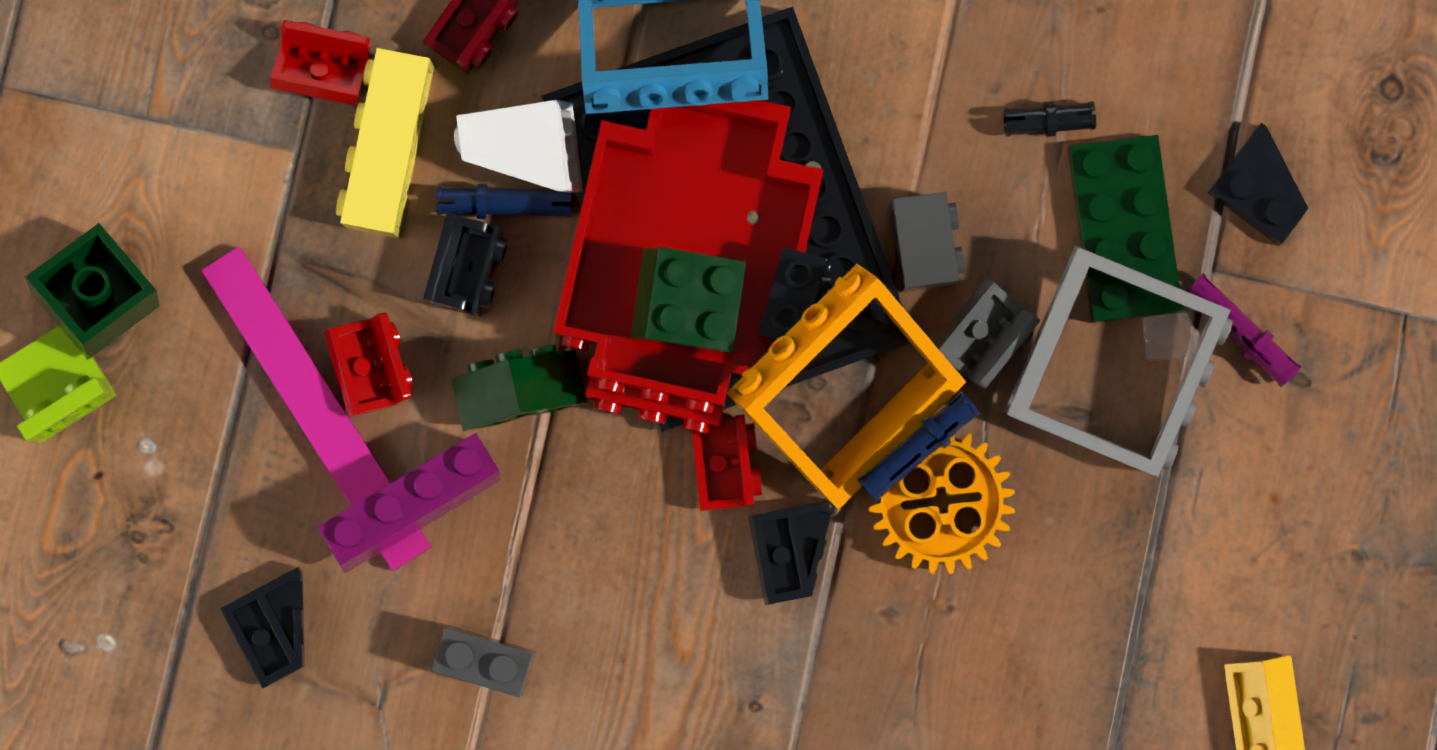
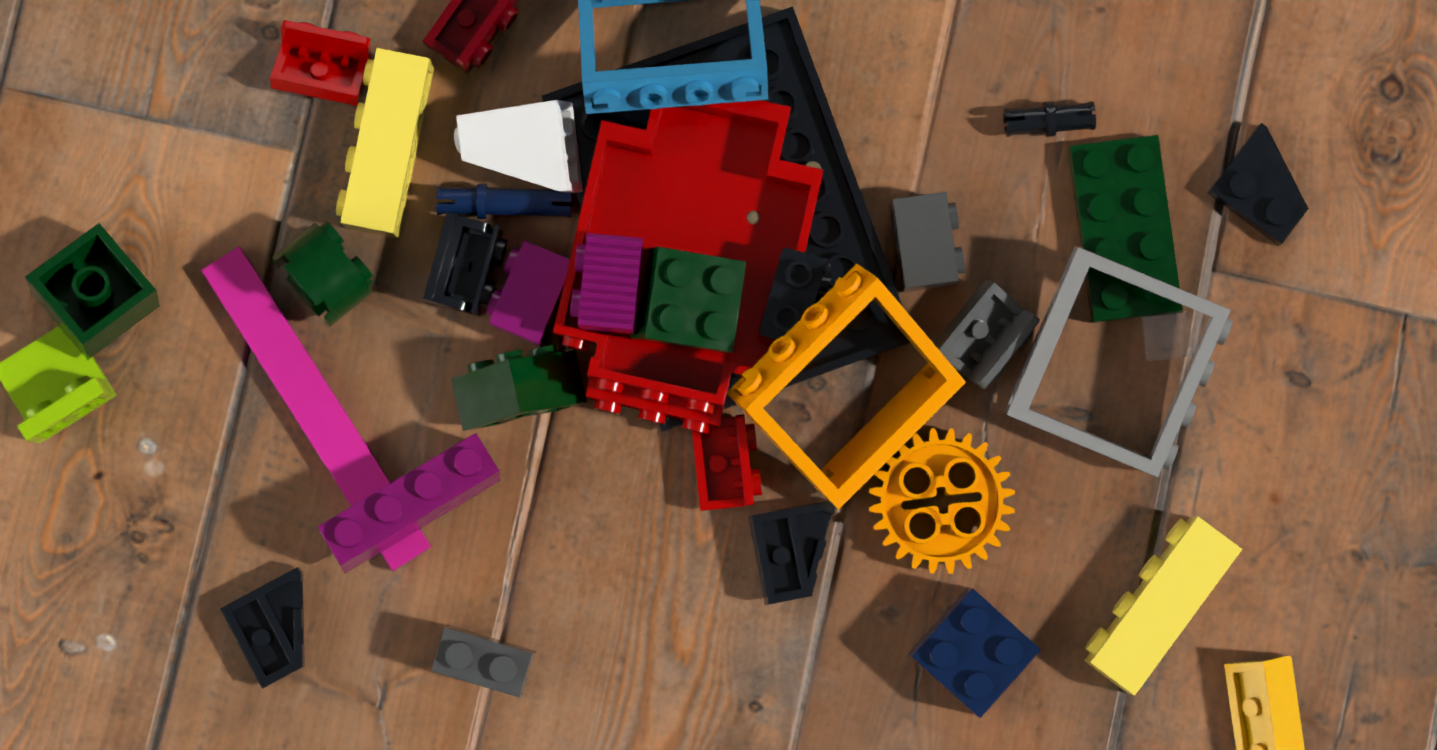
(324, 272): none -> dark green brick
(369, 365): red bracket -> none
(530, 293): none -> magenta brick
(608, 283): none -> magenta brick
(924, 441): dark blue pin -> none
(974, 652): none -> dark blue brick
(1162, 603): none -> light yellow brick
(1248, 336): magenta pin -> none

